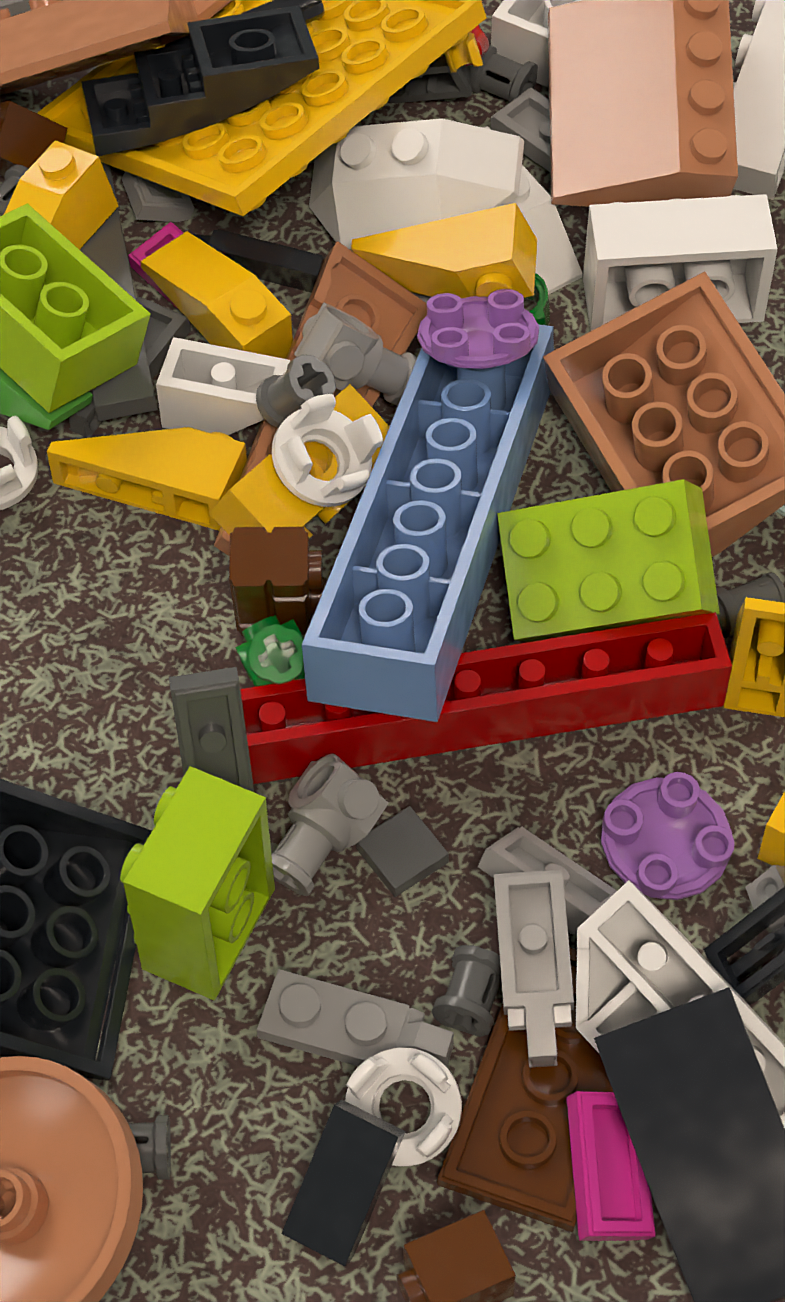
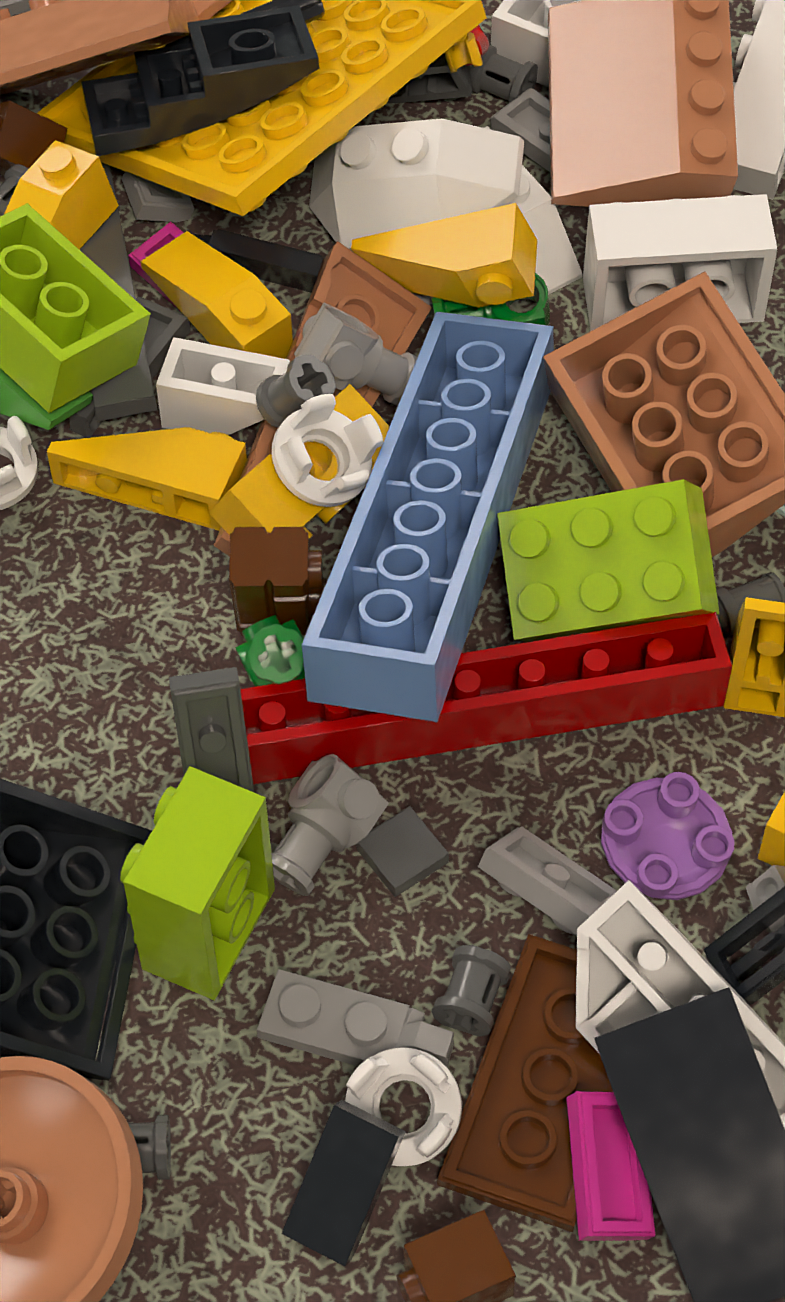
(478, 329): medium lavender dish -> none
(535, 958): light grey hinge -> none

